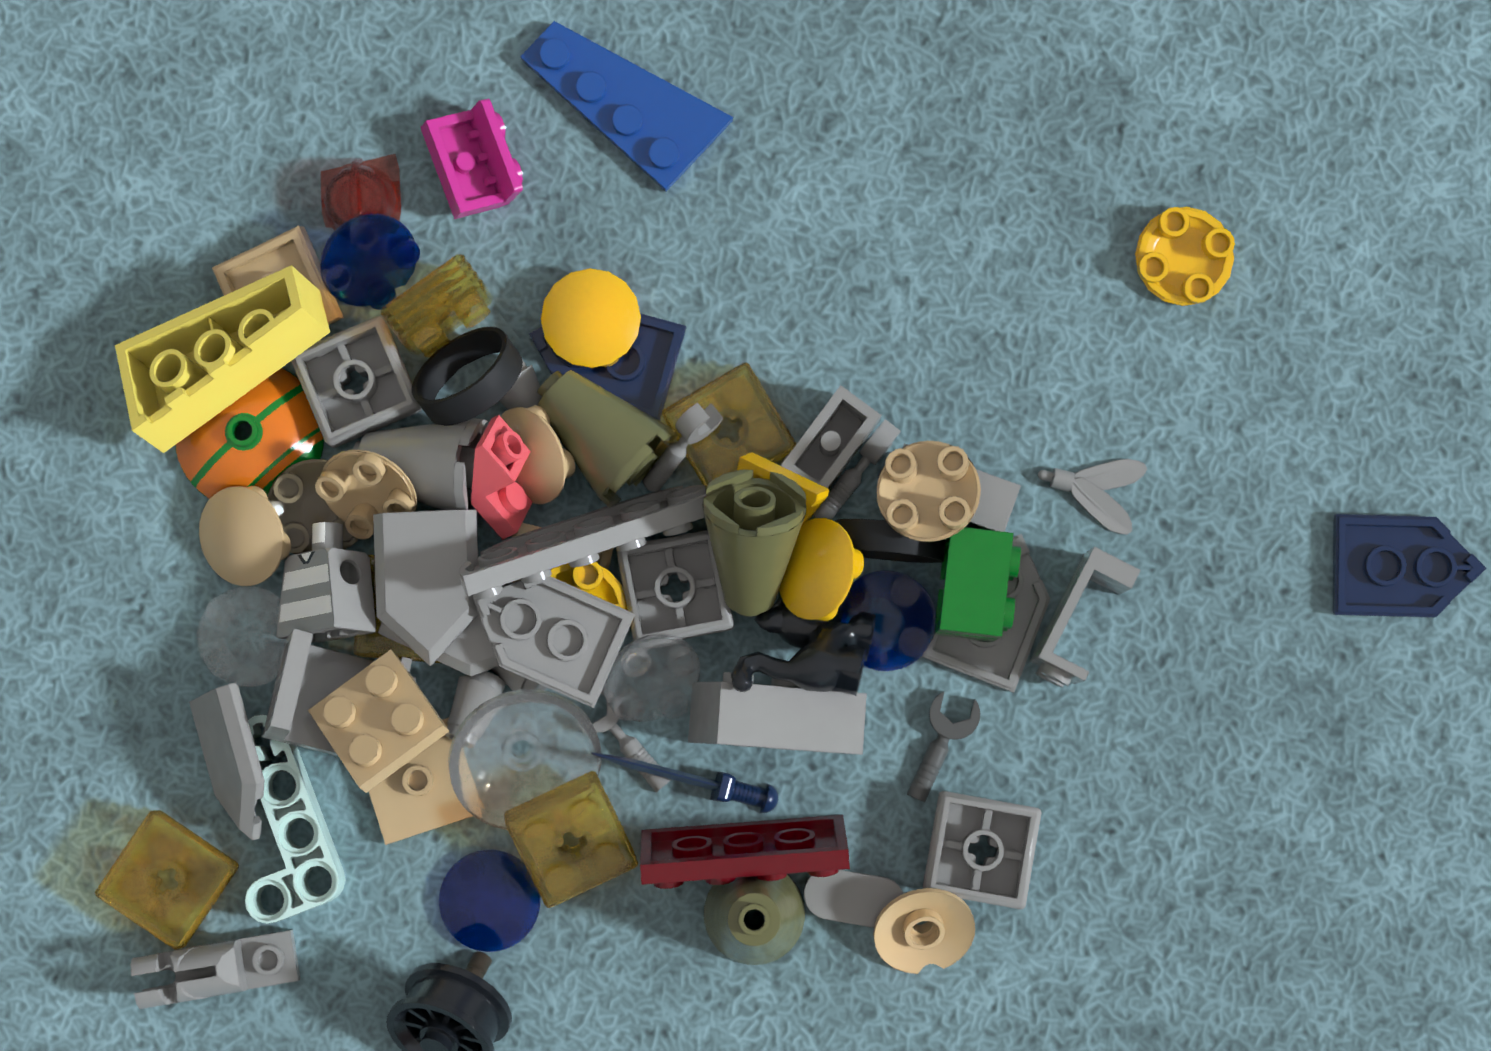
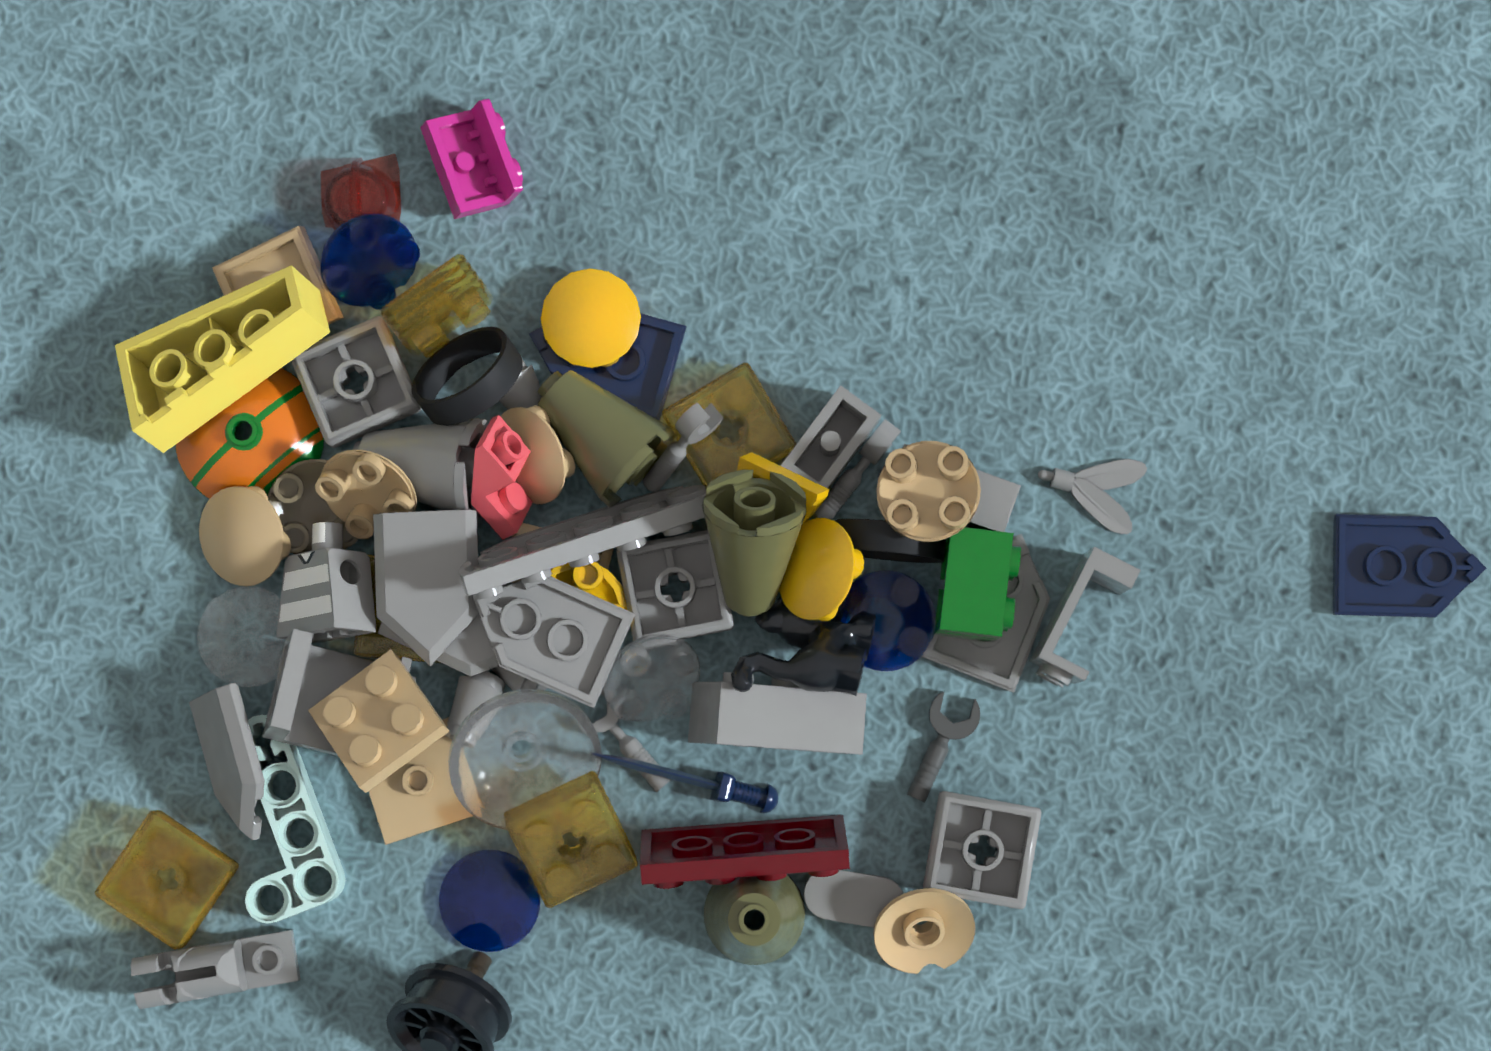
(634, 109): blue wing -> none
(1184, 256): yellow dish -> none

